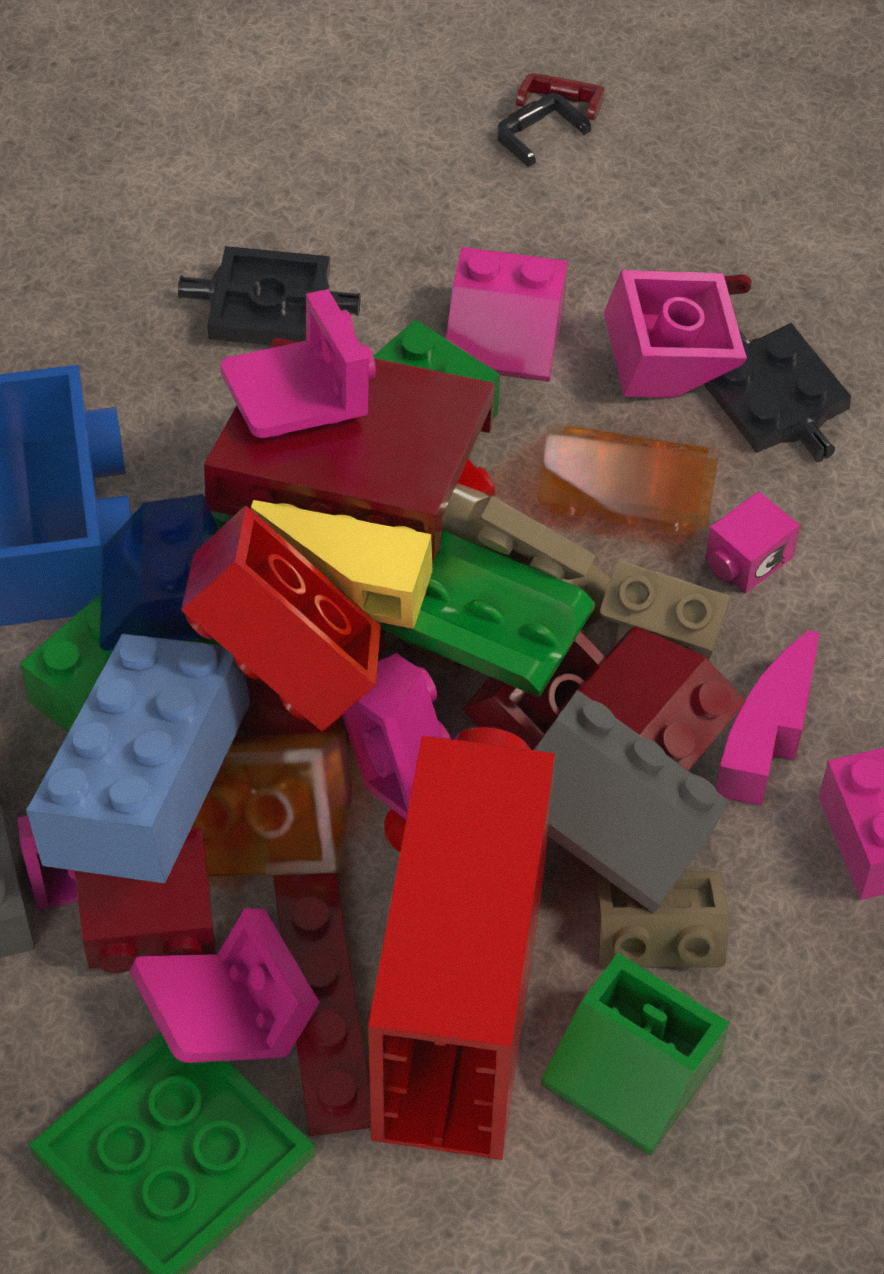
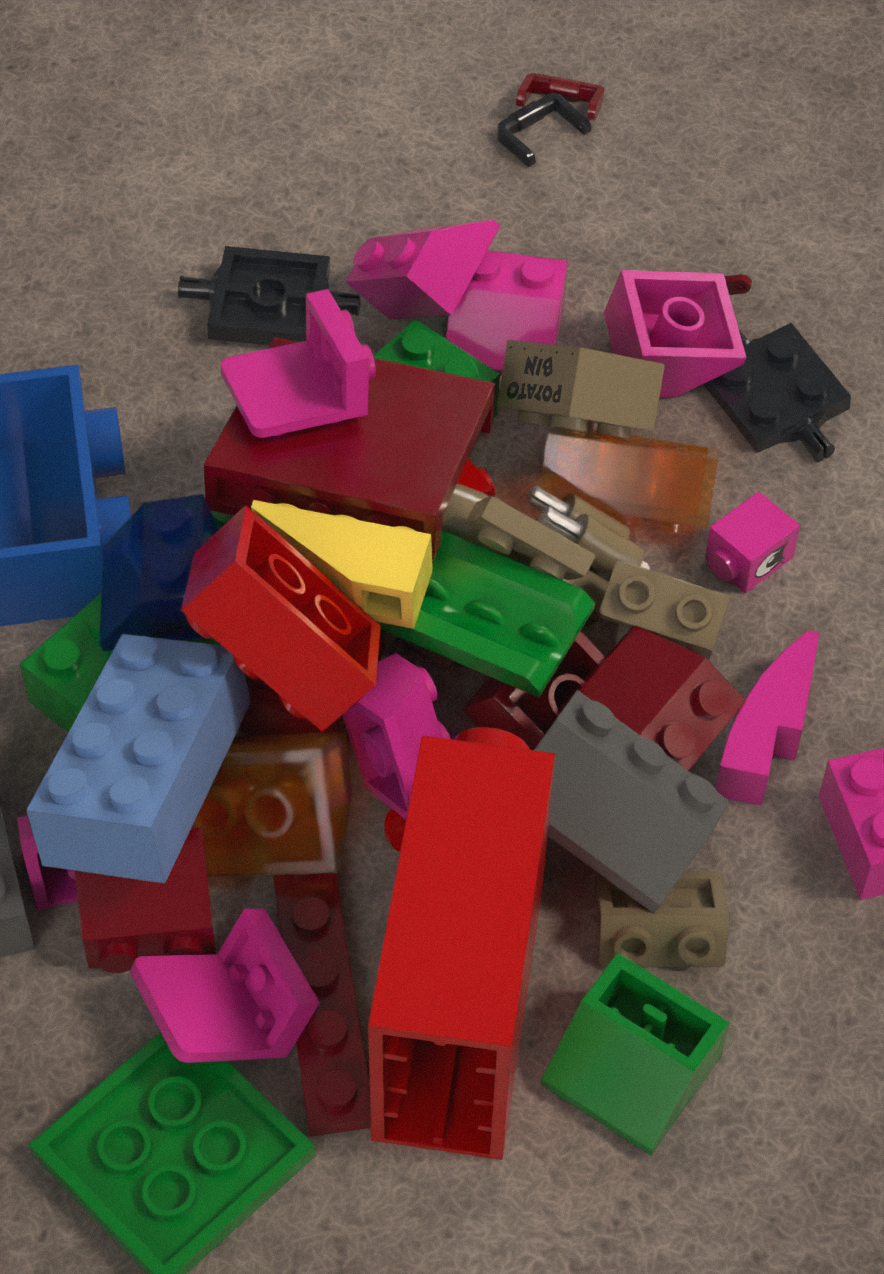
(421, 268): none -> dark pink slope
(580, 388): none -> dark tan brick
(587, 528): none -> dark tan piece

